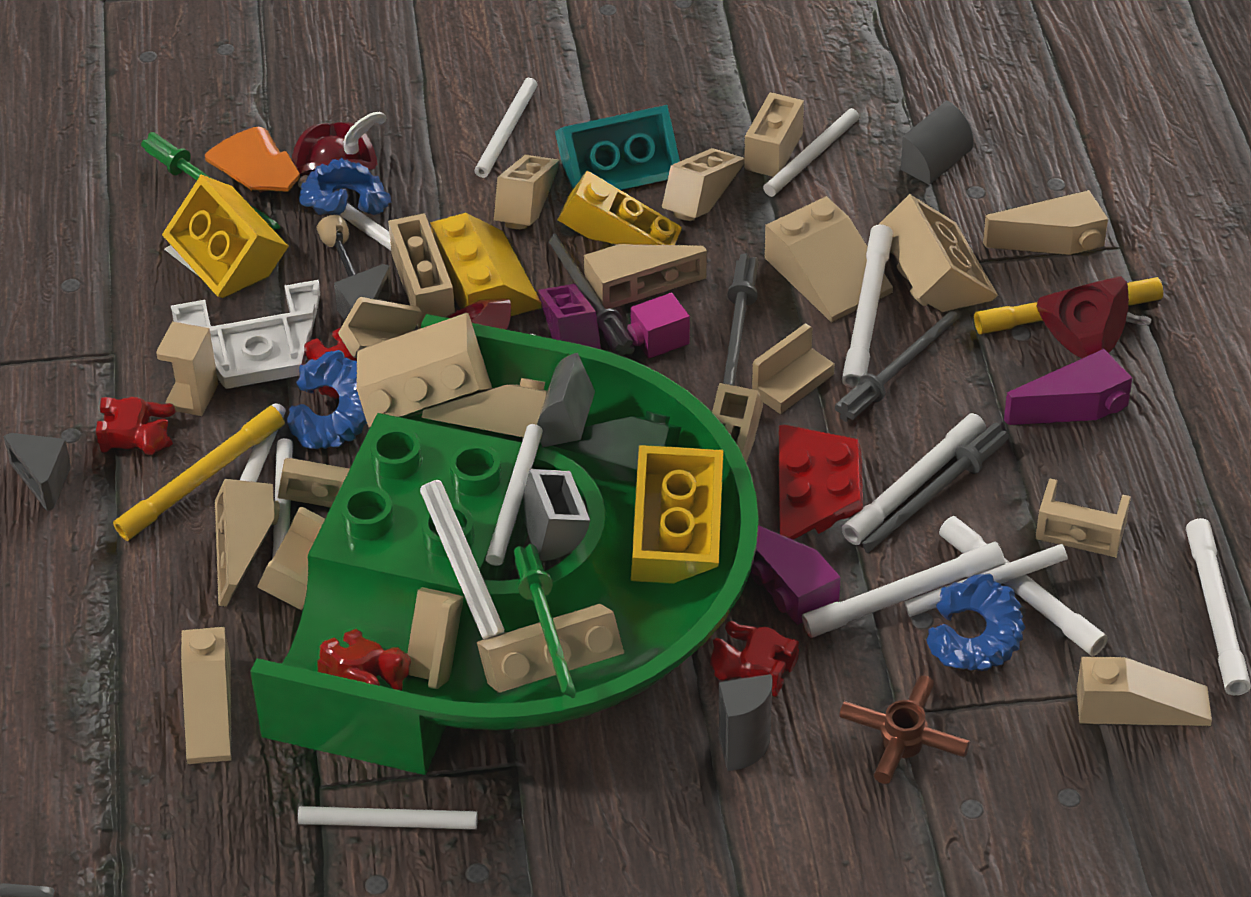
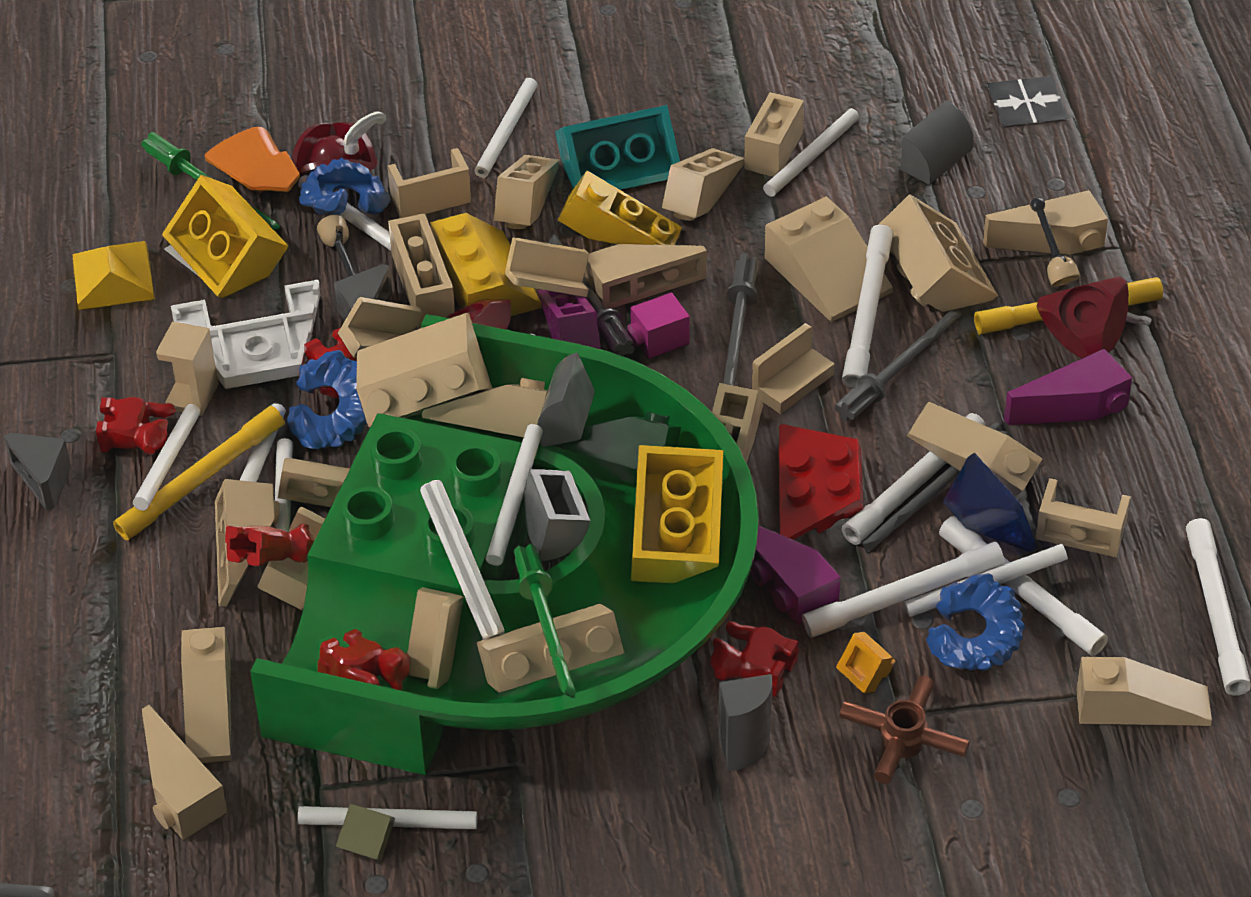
(113, 275): none -> yellow slope
(166, 457): none -> white bar
(183, 787): none -> tan slope
(267, 544): none -> red animal
(365, 832): none -> olive tile
(431, 191): none -> tan panel
(547, 266): none -> tan panel
(865, 662): none -> light orange tile
(957, 437): none -> tan slope
(988, 506): none -> clear blue slope
(1027, 101): none -> black sticker
(1061, 268): none -> hinge

